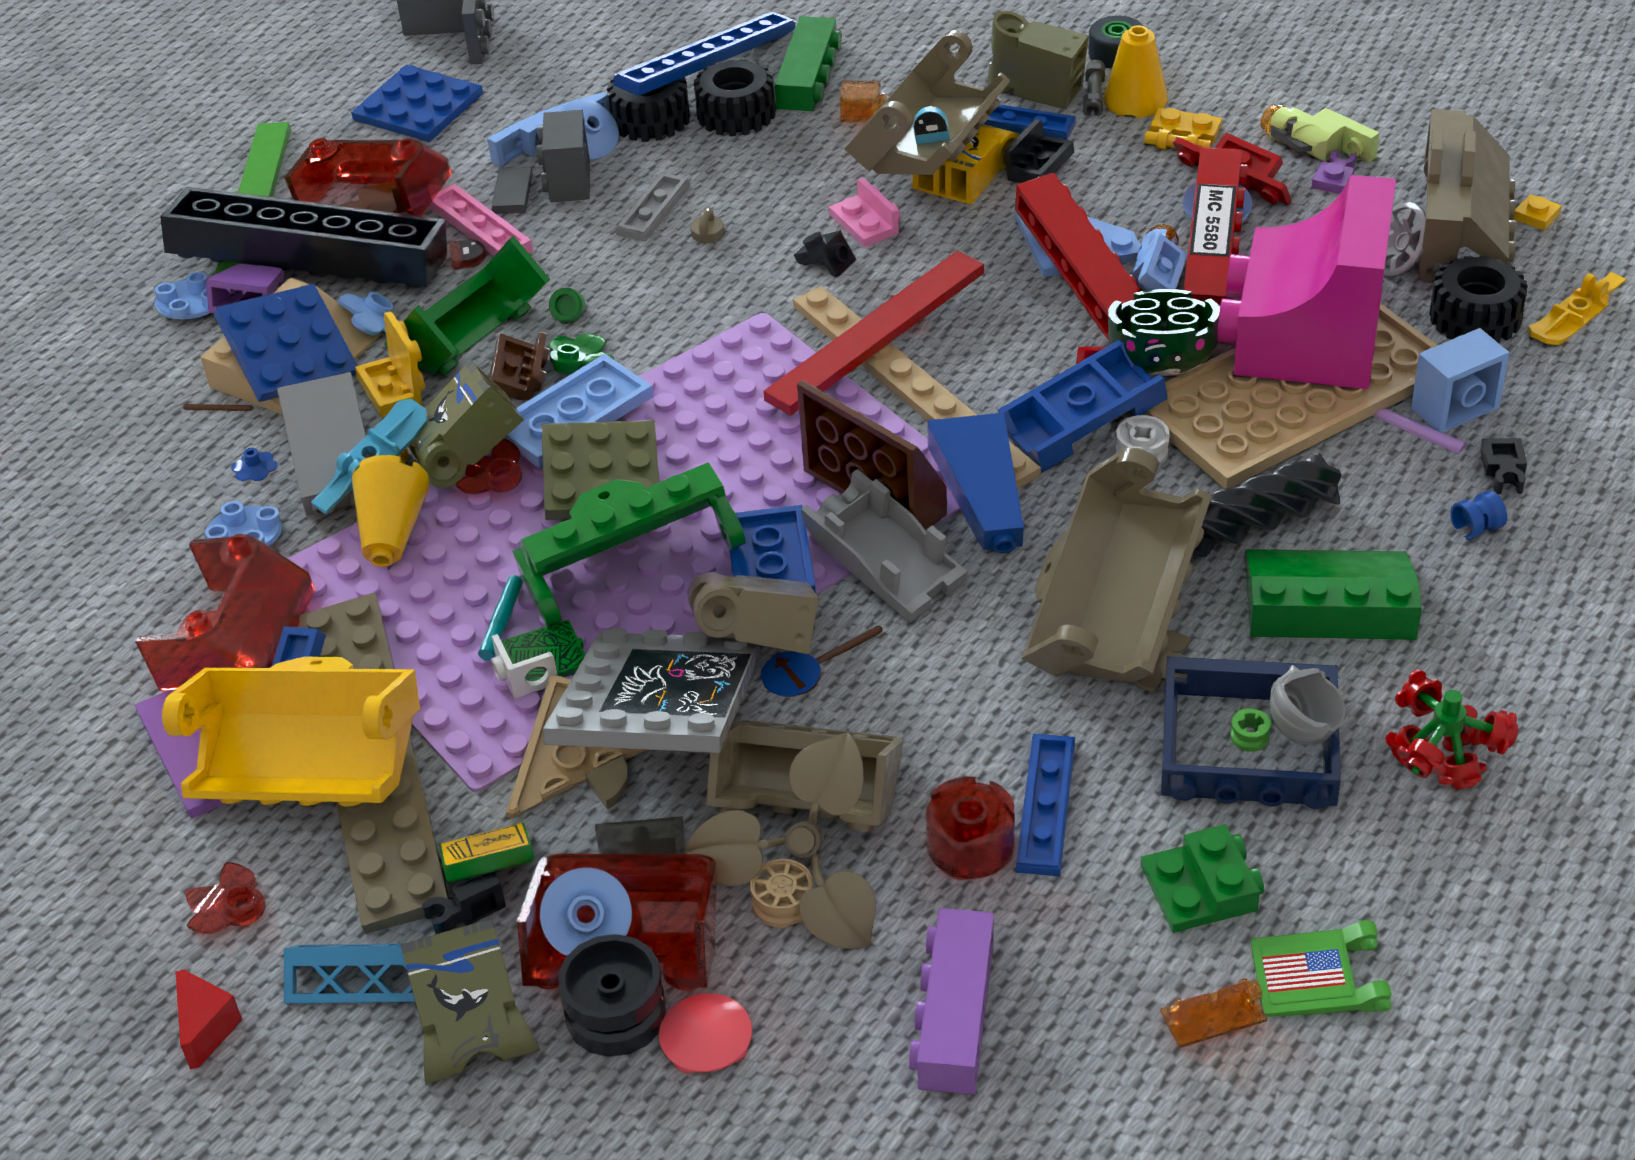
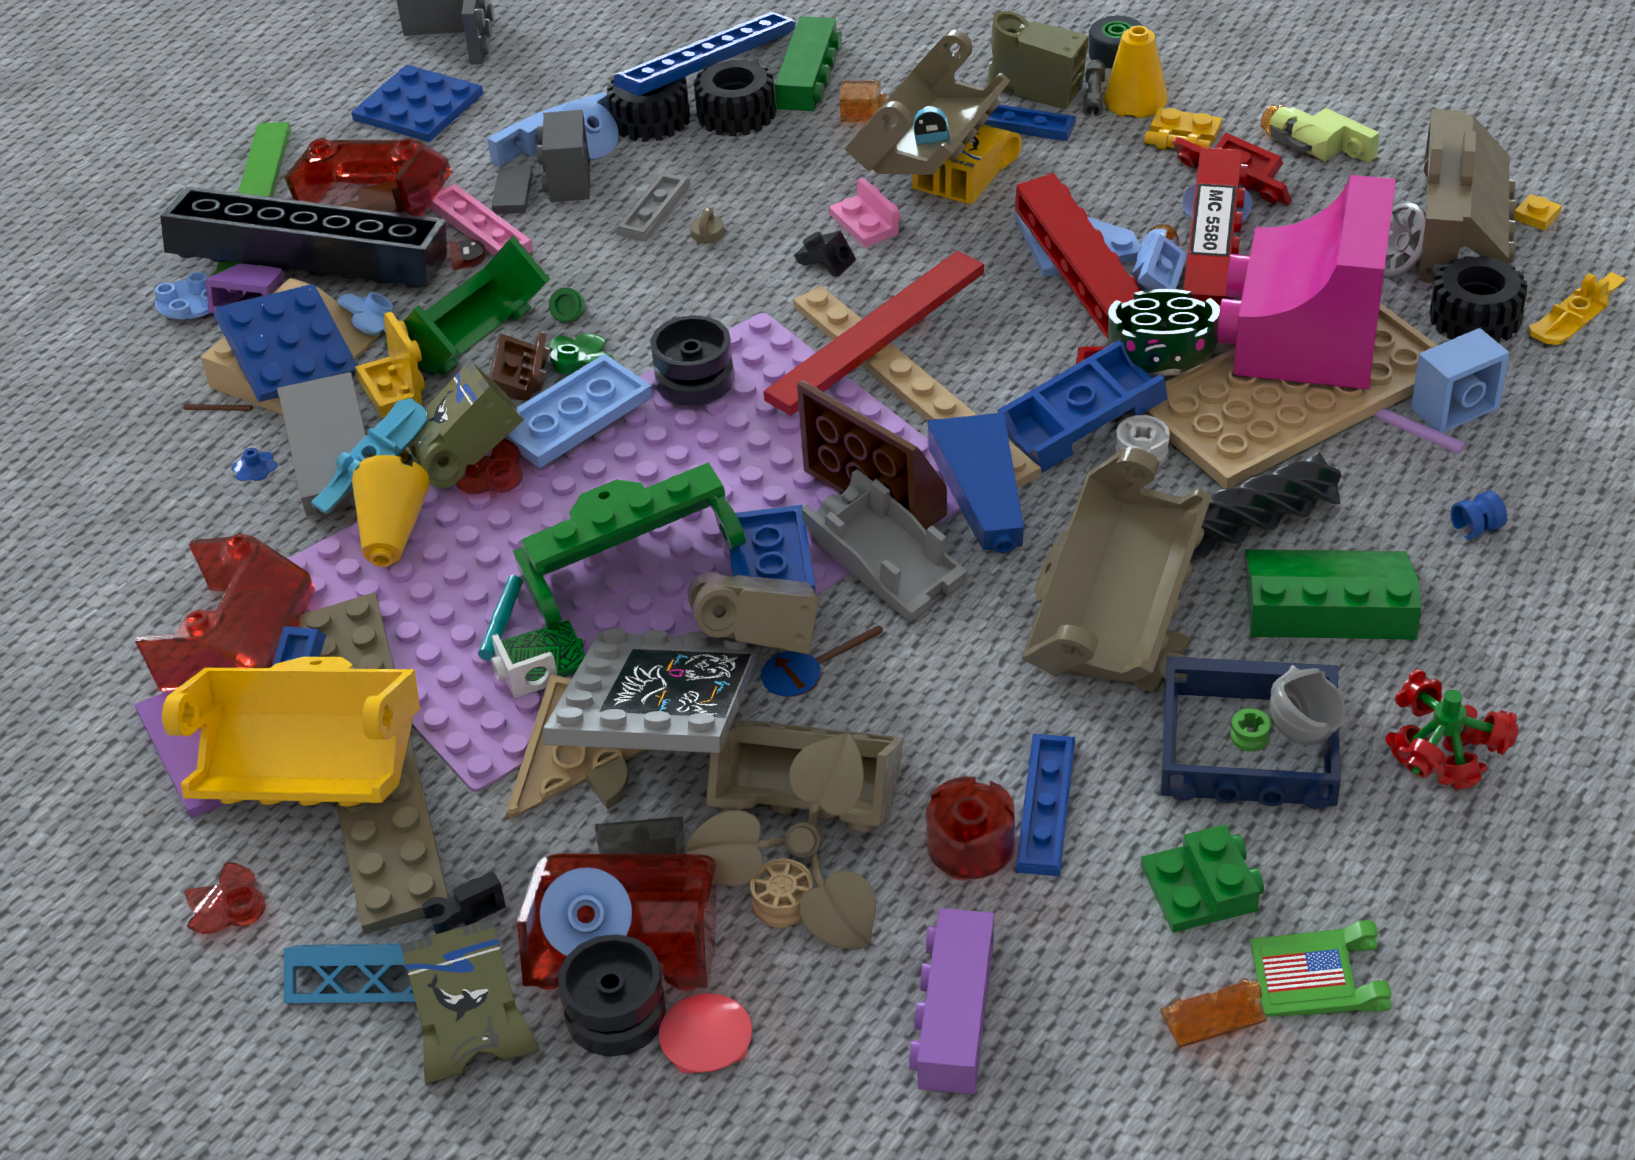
(204, 1016): red slope -> none
(255, 521): light blue dish -> none
(486, 852): tile -> none
(593, 454): olive plate -> none
(692, 360): none -> black wheel
(1035, 154): black bracket -> none
(1335, 174): medium lavender plate -> none
(1505, 461): black plate -> none

